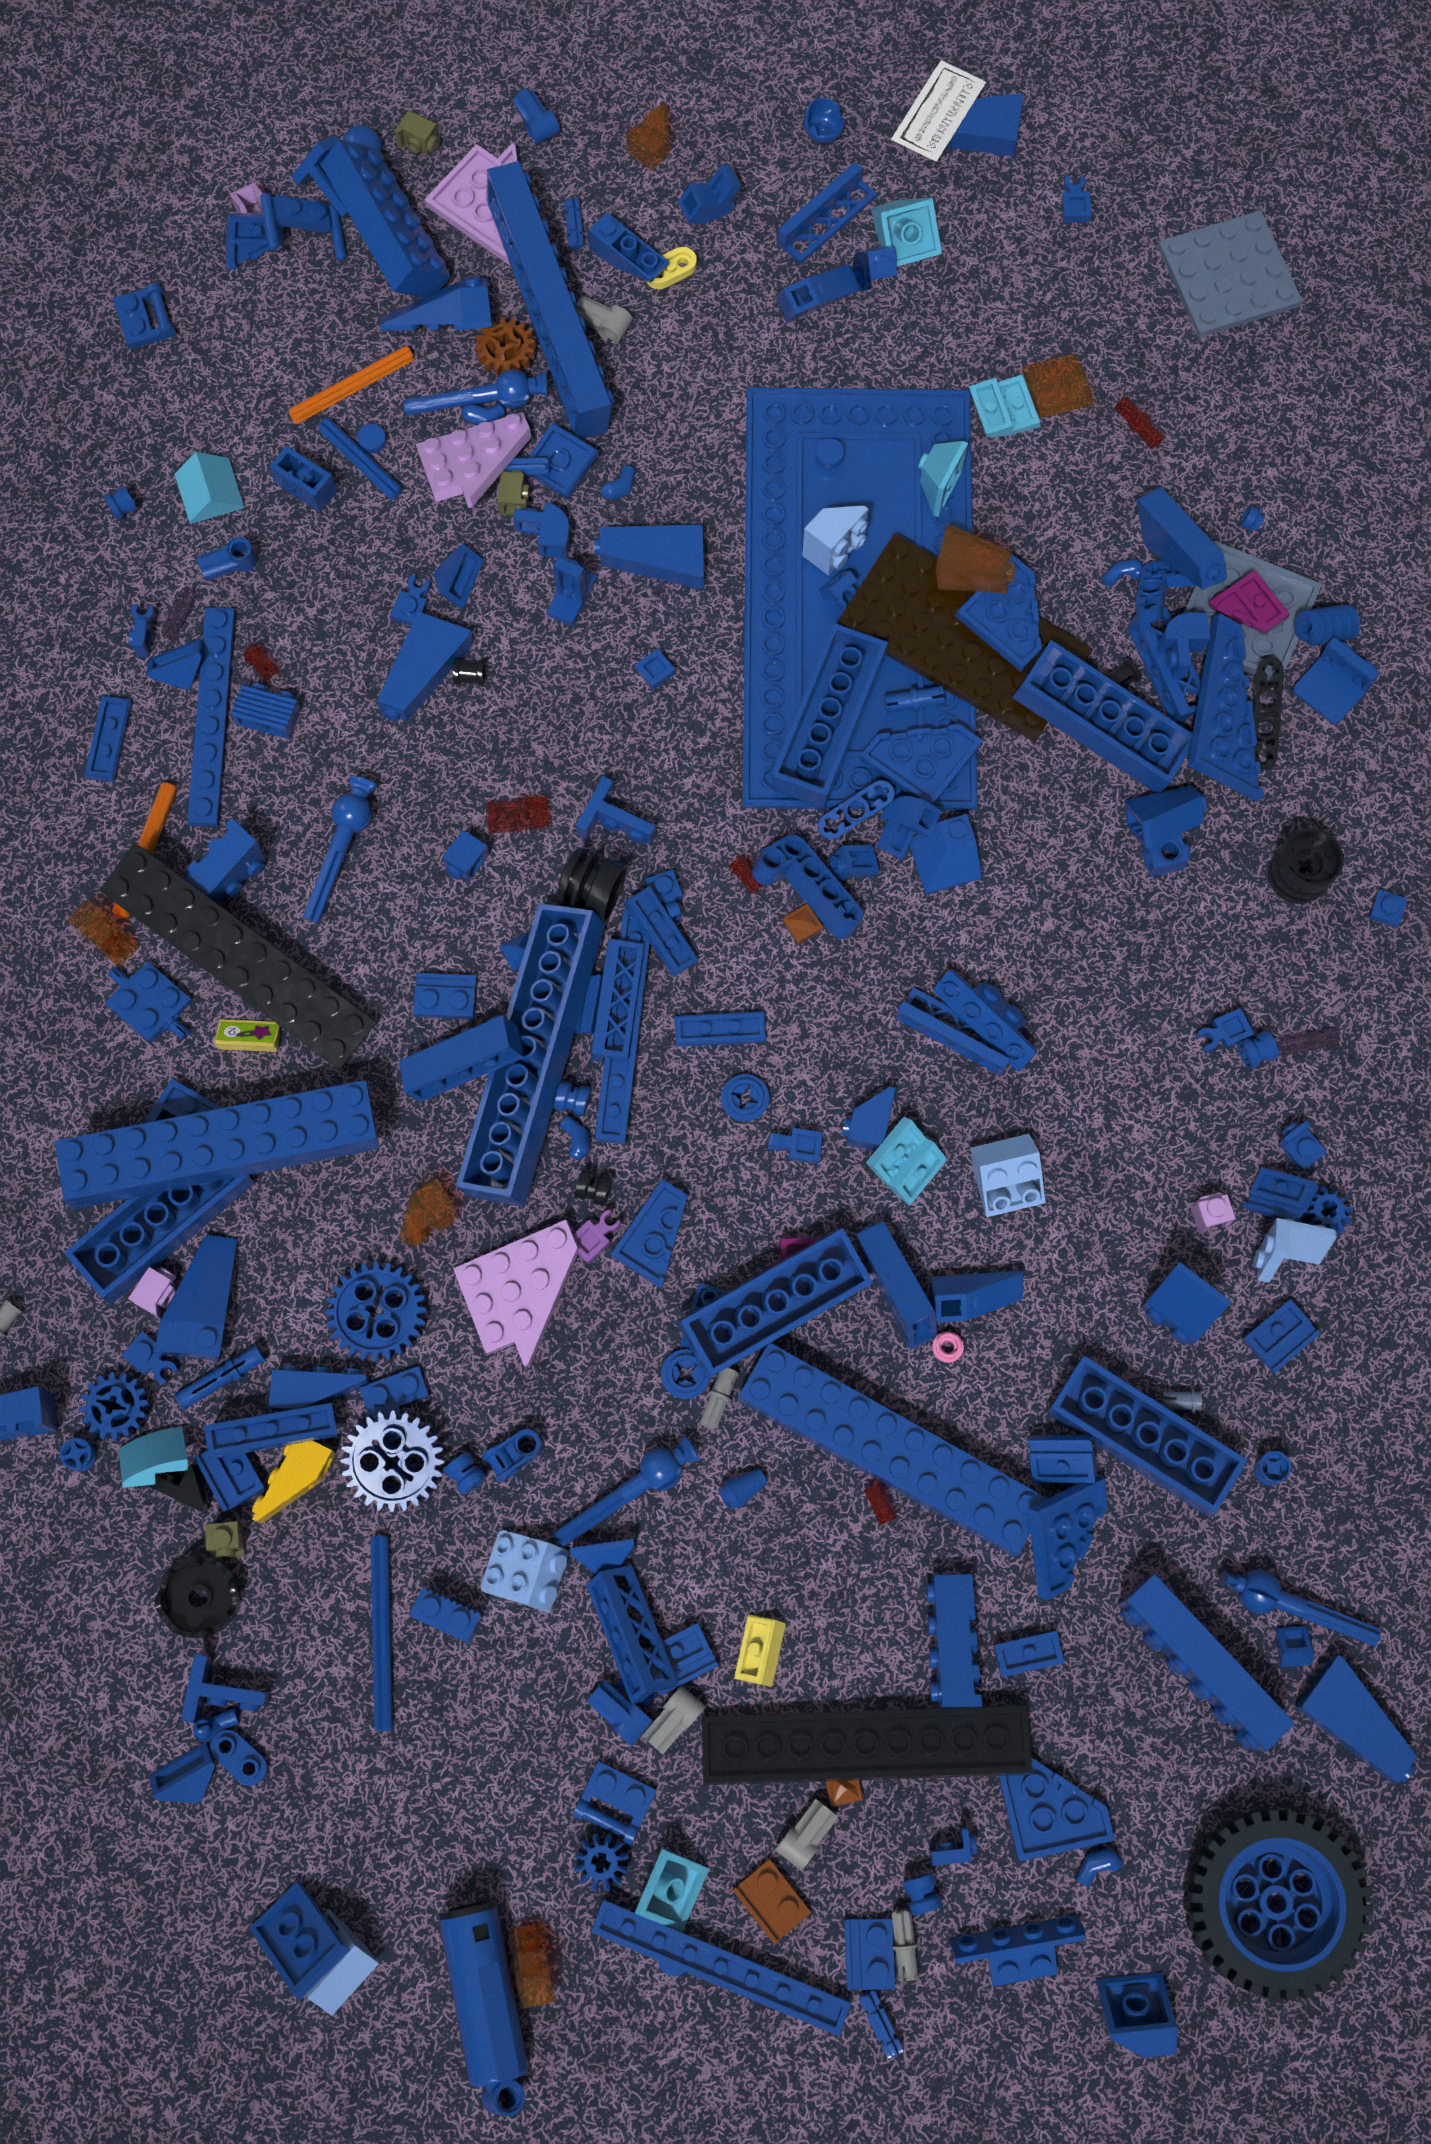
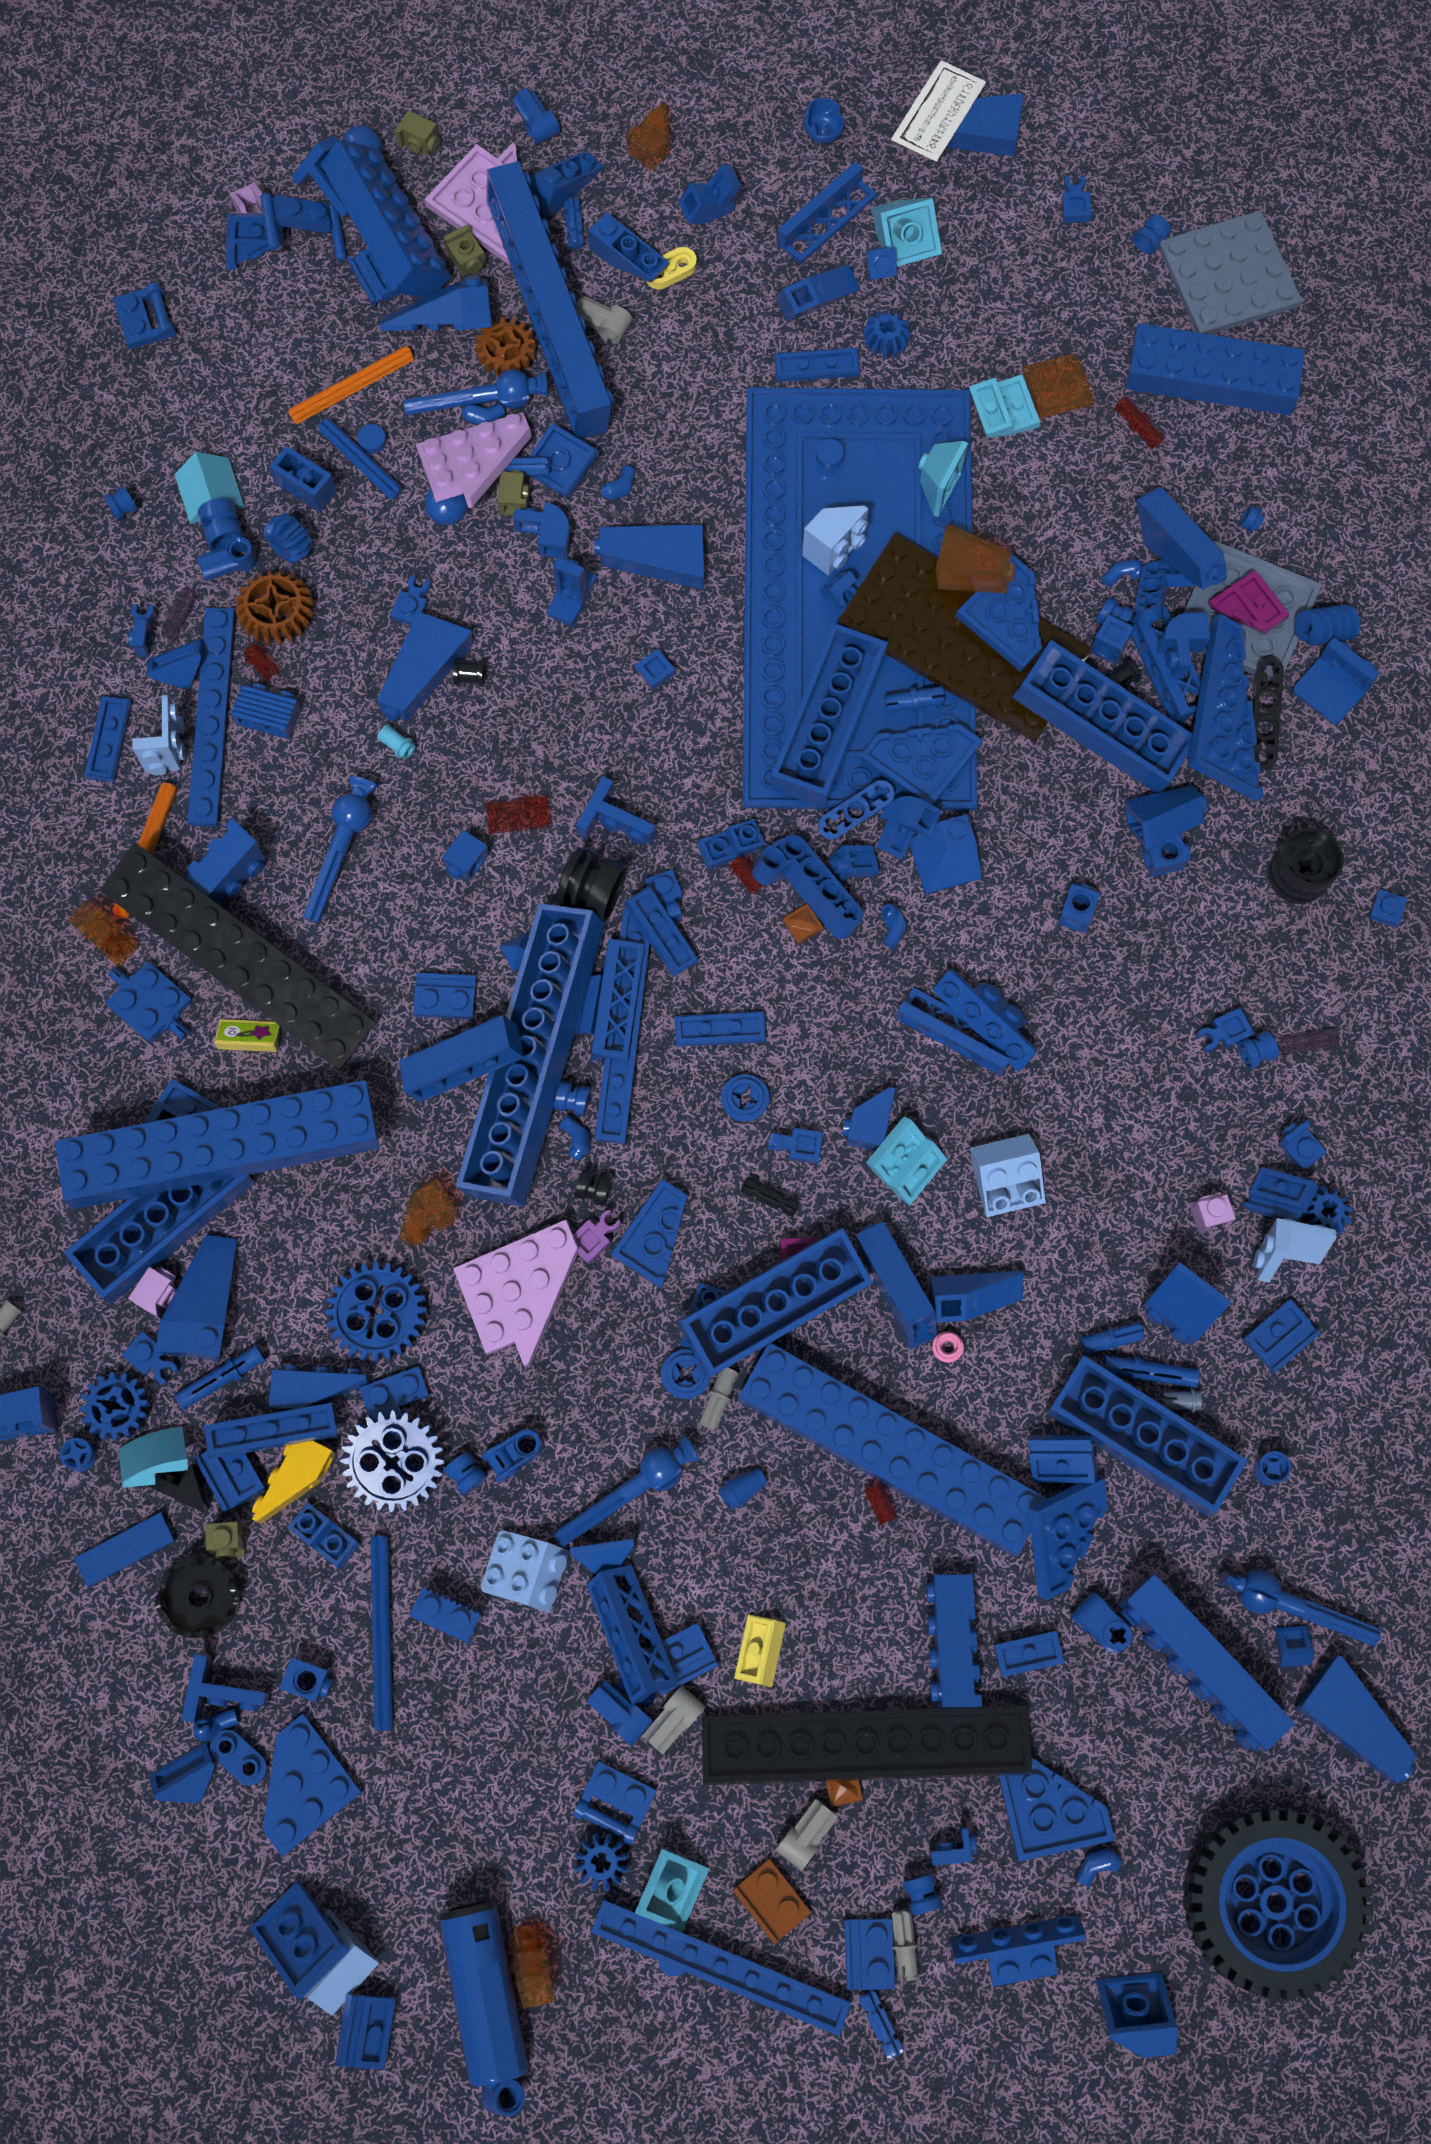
(124, 1550): none -> blue tile
(163, 752): none -> light blue bracket
(219, 522): none -> blue wheel
(287, 538): none -> blue gear
(294, 1673): none -> blue brick
(297, 607): none -> dark orange gear
(304, 1786): none -> blue plate
(323, 1535): none -> blue slope
(365, 2031): none -> blue plate
(371, 277): none -> blue plate
(399, 744): none -> medium azure pin
(445, 511): none -> blue hair
(458, 574): blue slope -> none
(464, 251): none -> olive brick
(563, 180): none -> blue slope
(728, 846): none -> blue slope
(770, 1196): none -> black axle
(817, 364): none -> blue tile
(861, 271): clear blue tile -> none
(886, 334): none -> blue gear
(895, 923): none -> blue arm
(1074, 918): none -> blue brick
(1097, 1621): none -> blue piece
(1111, 607): none -> blue wheel
(1112, 639): none -> blue brick
(1112, 1338): none -> blue axle
(1149, 236): none -> blue wheel
(1151, 1371): none -> blue pin
(1215, 369): none -> blue brick

